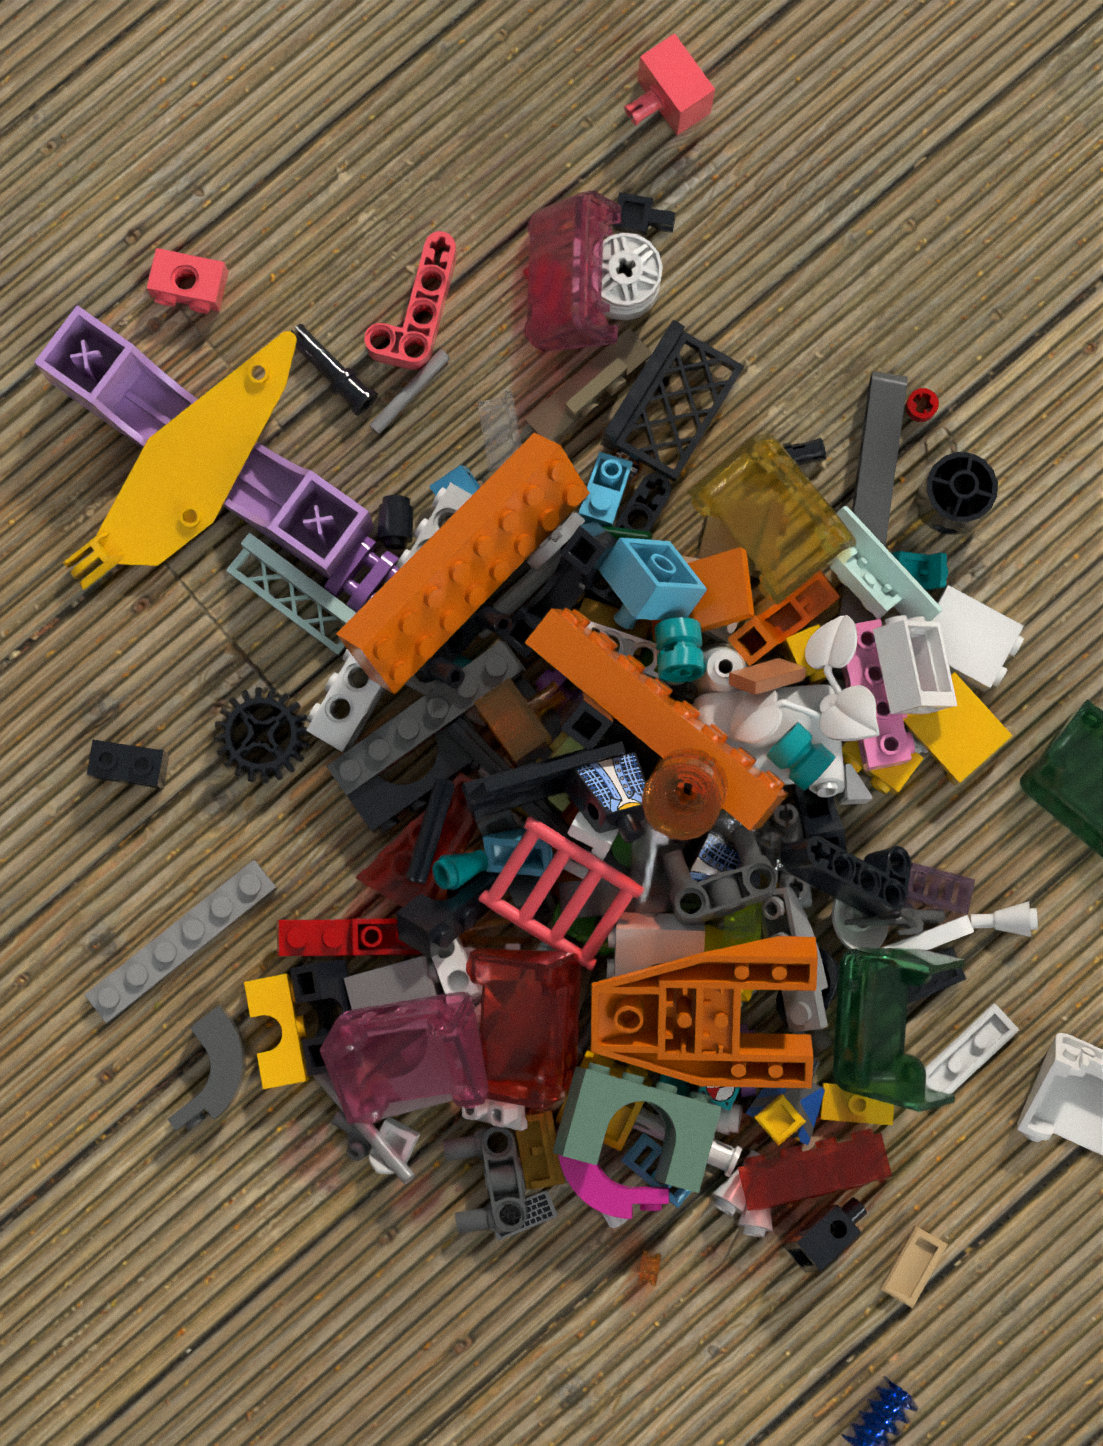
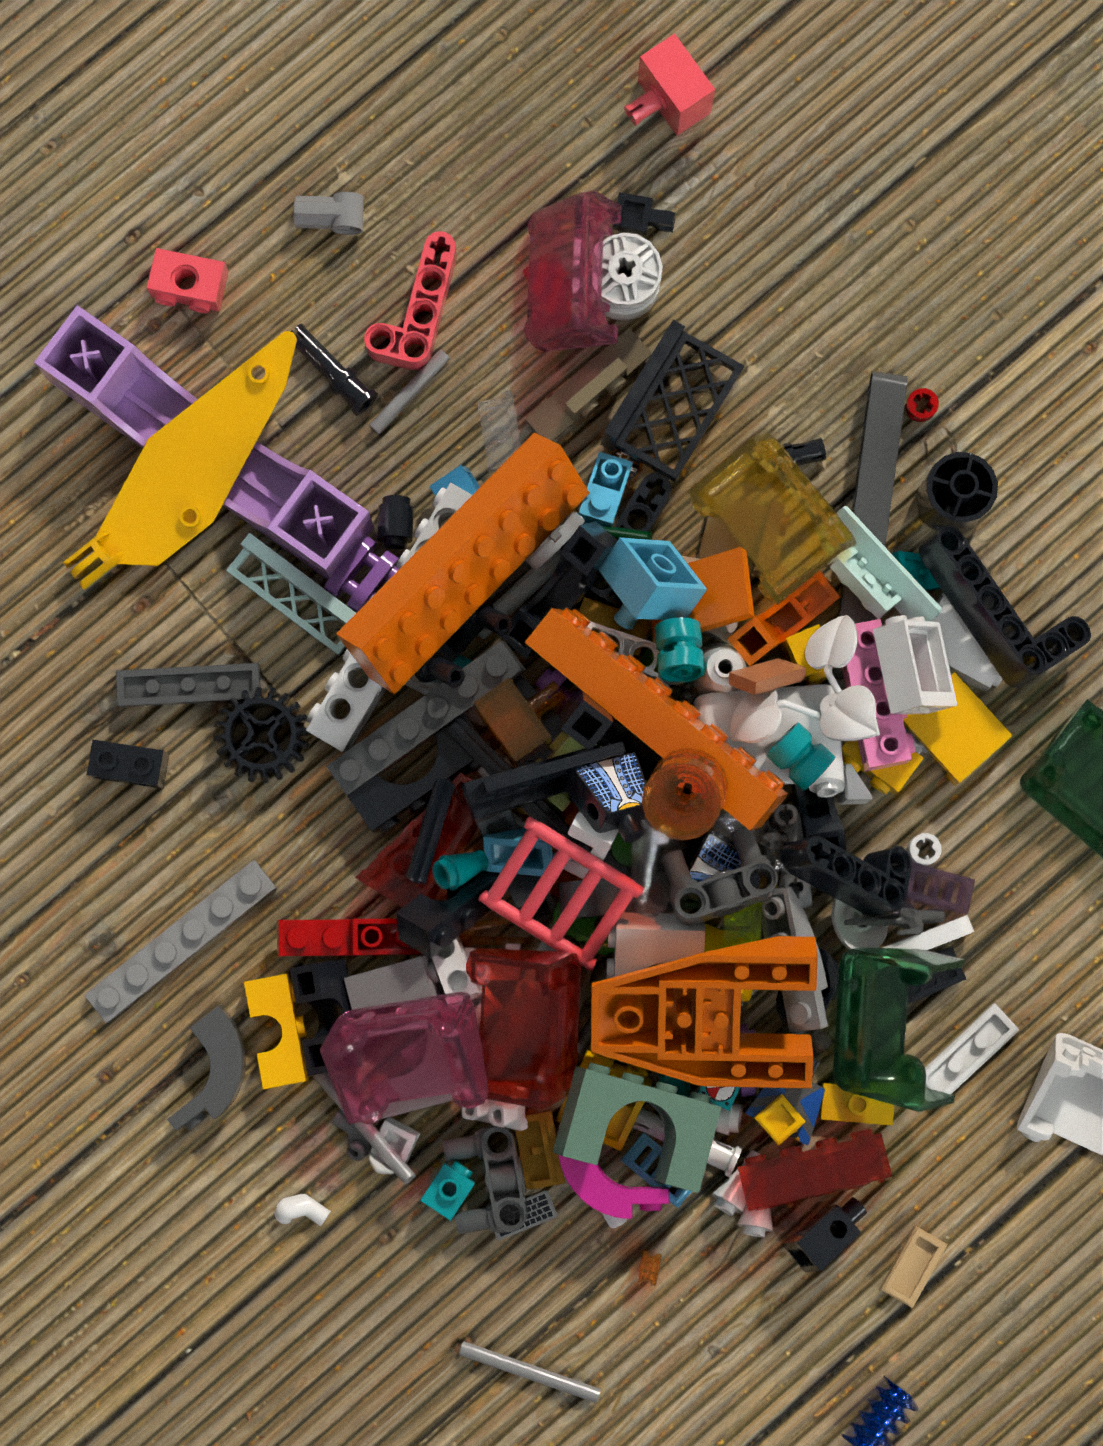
(186, 684): none -> dark grey plate
(299, 1206): none -> white arm
(339, 213): none -> light grey piece
(449, 1189): none -> teal brick
(529, 1371): none -> light grey bar
(935, 847): none -> white bush
(990, 614): none -> black beam
(1014, 919): white cone -> none

